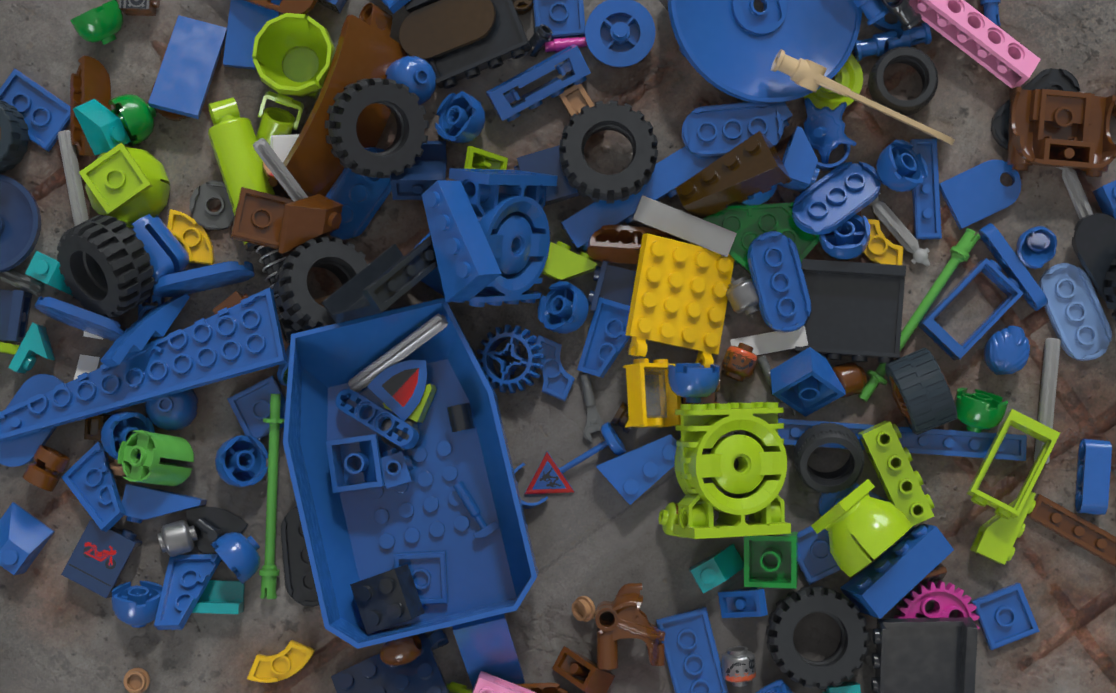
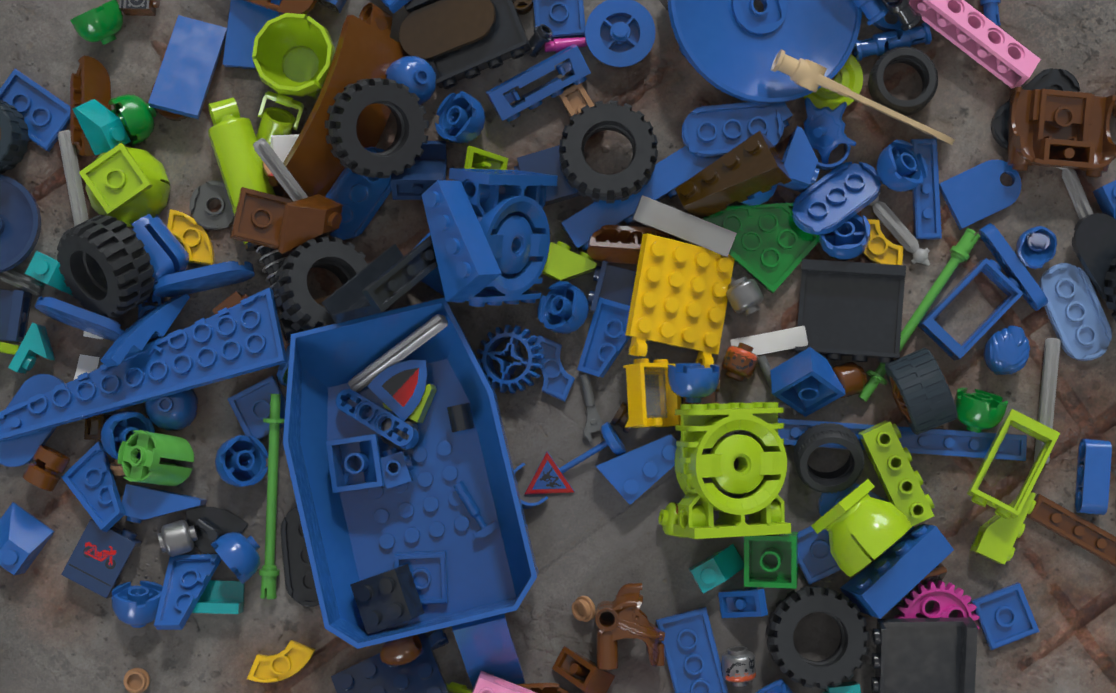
(779, 281): blue tile -> none

